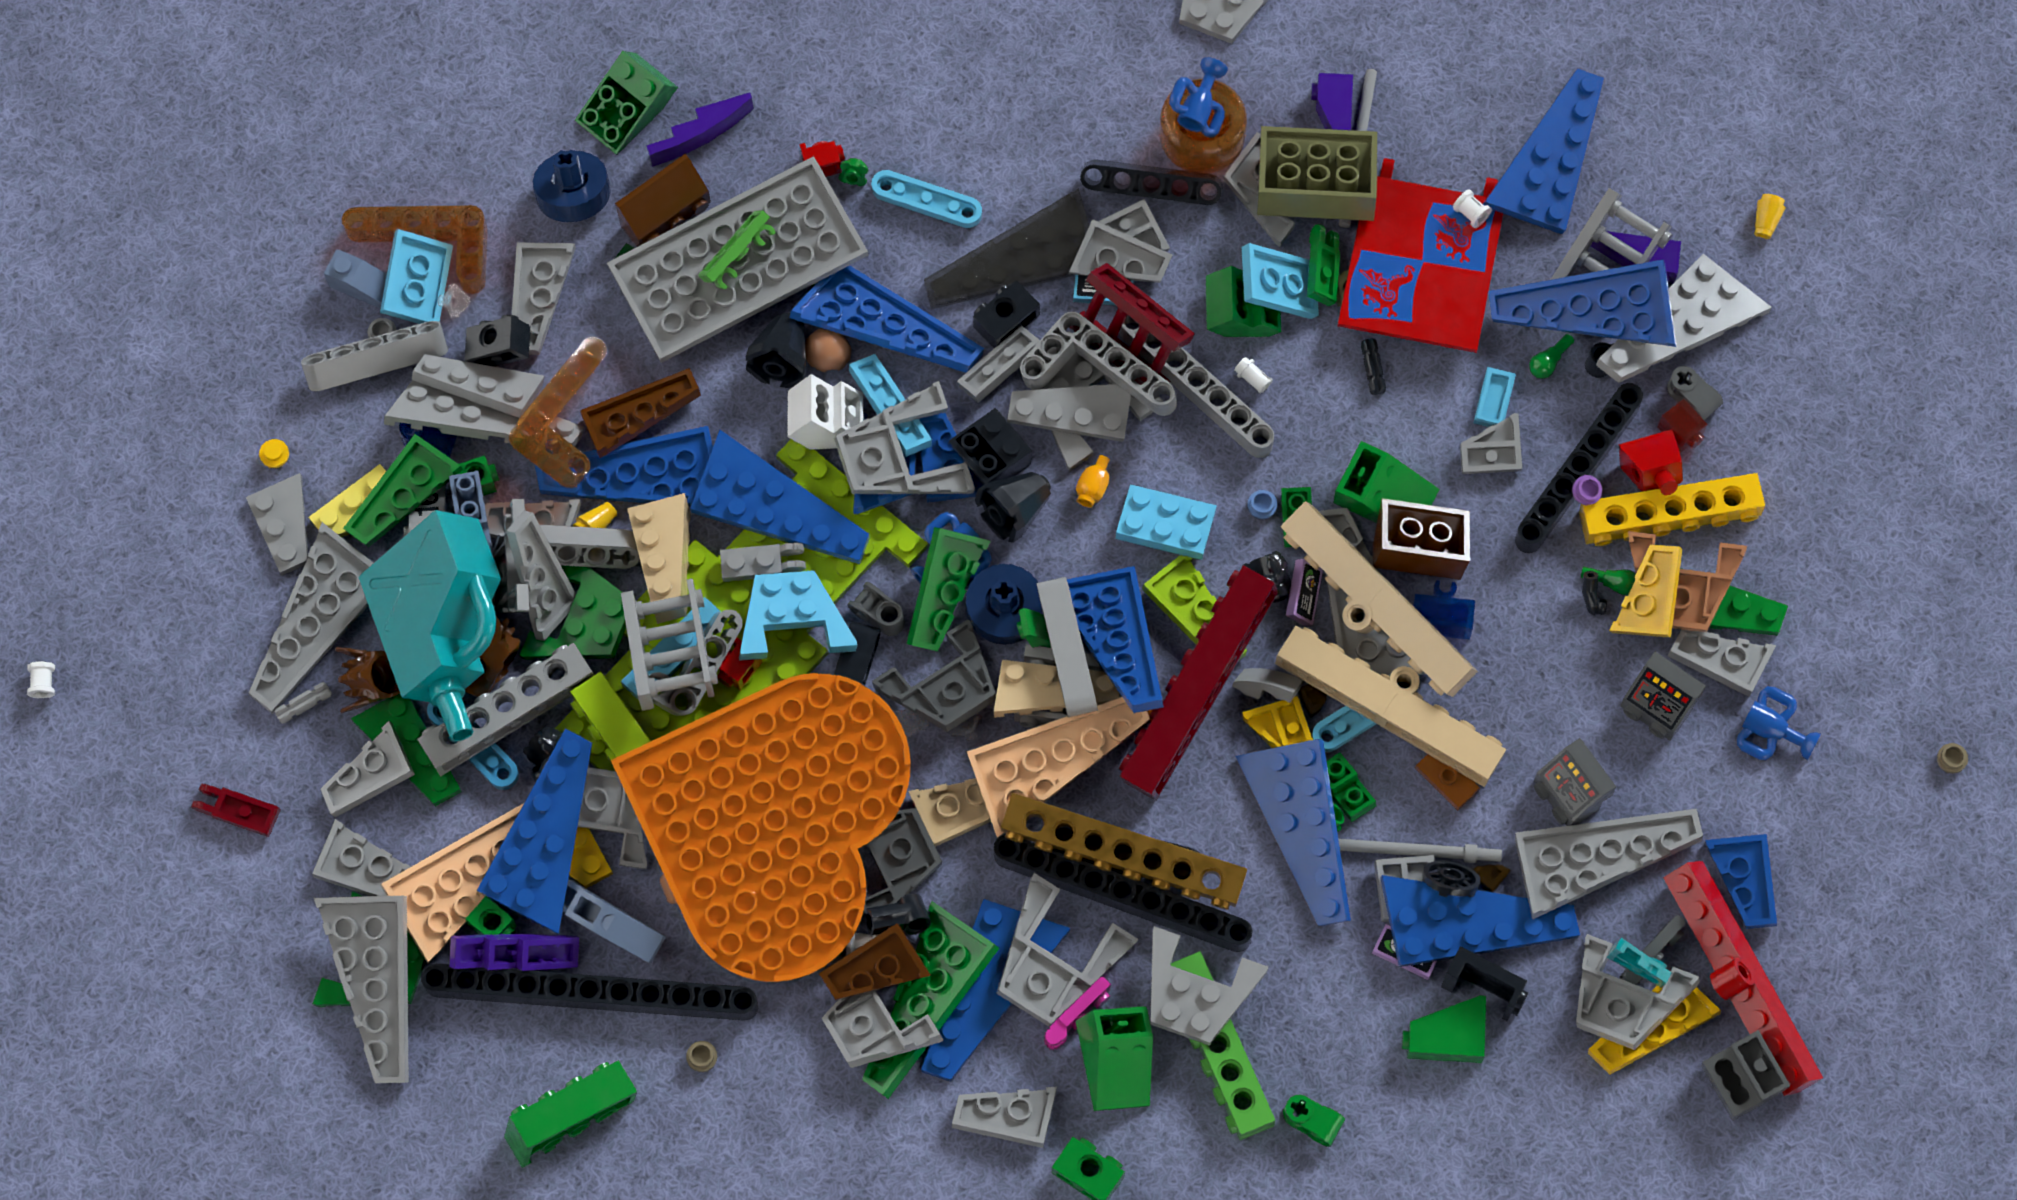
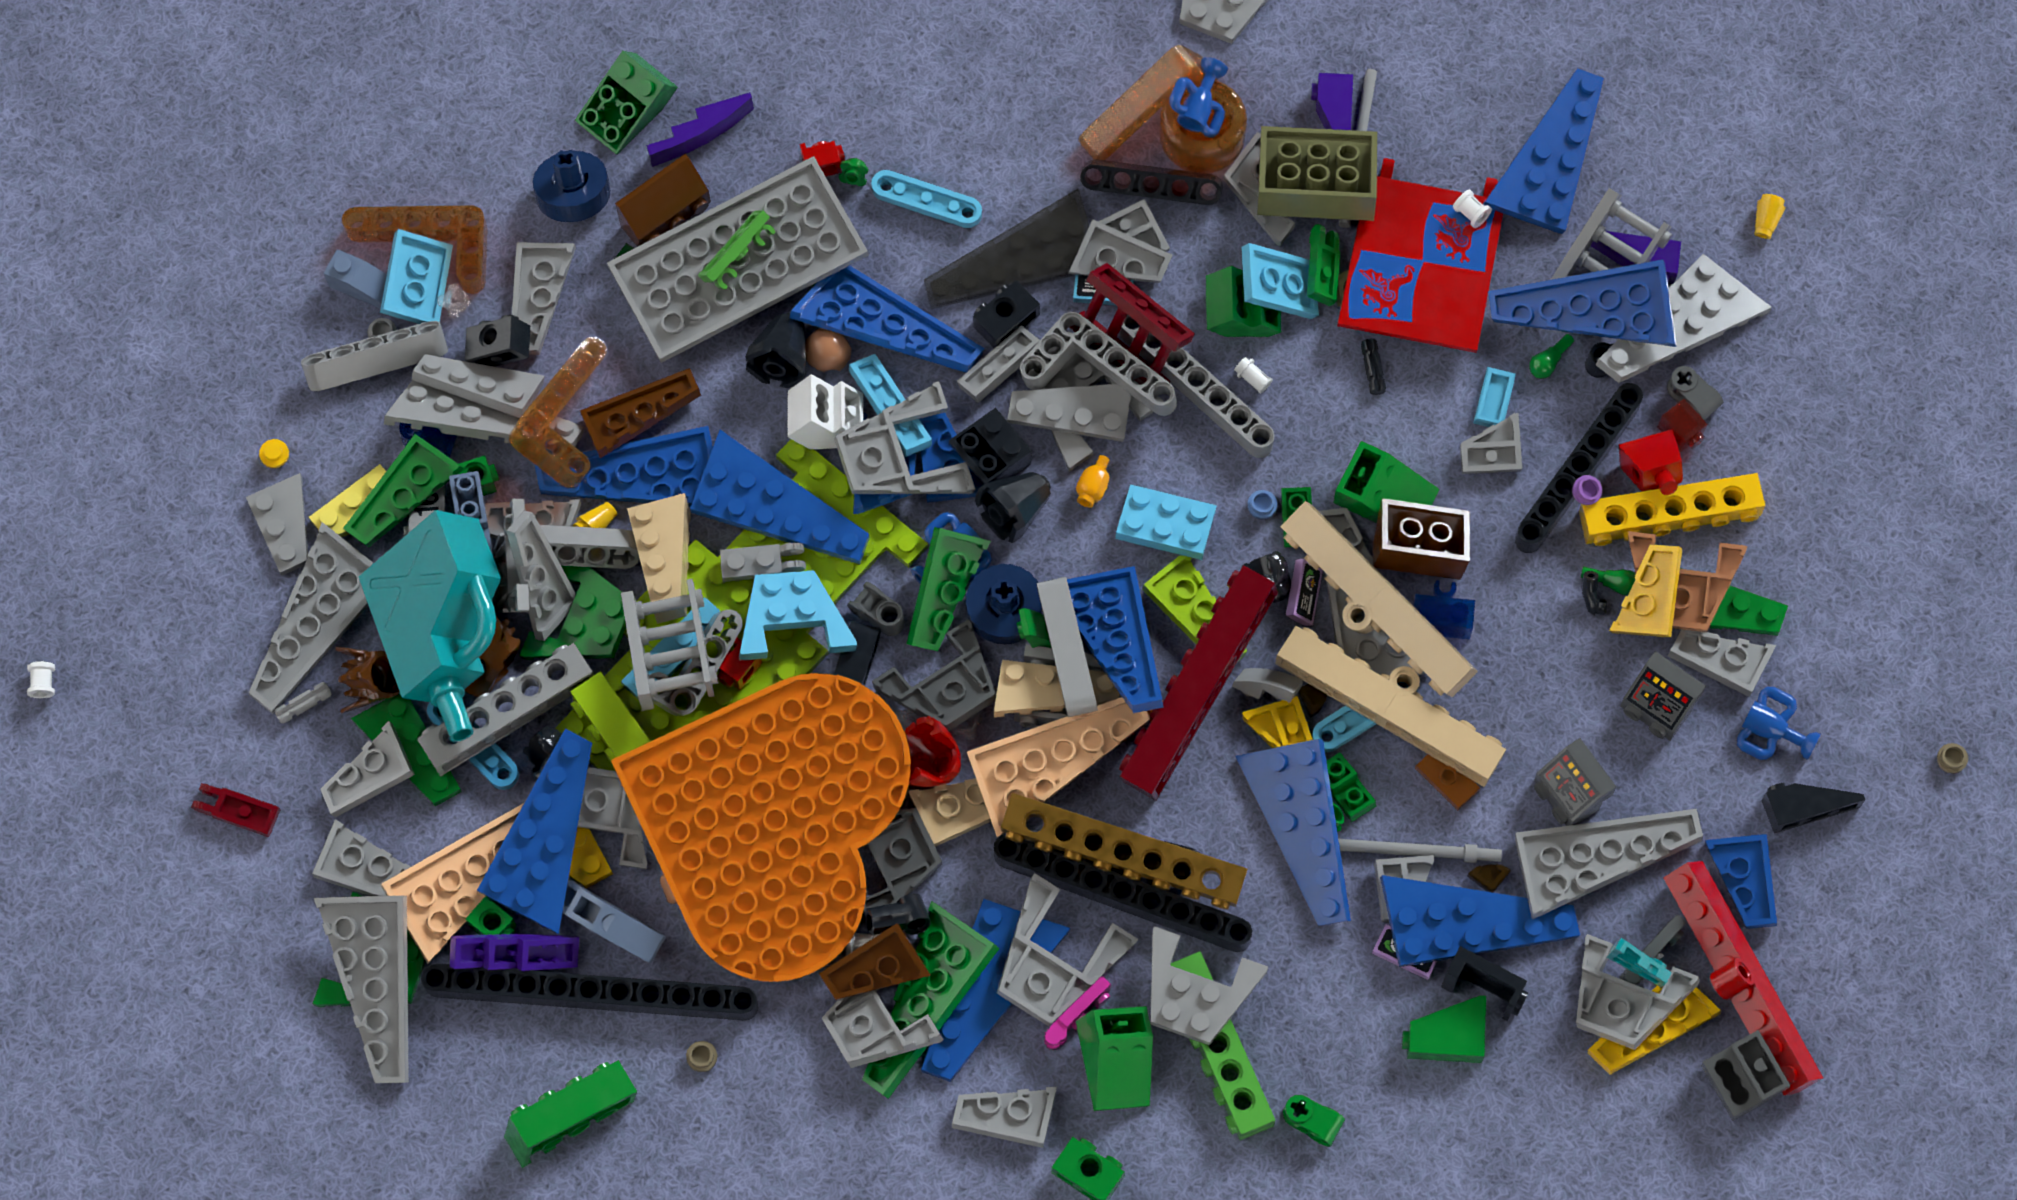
(932, 753): none -> red hair
(1139, 102): none -> clear orange beam
(1451, 878): black wheel -> none
(1804, 804): none -> black slope

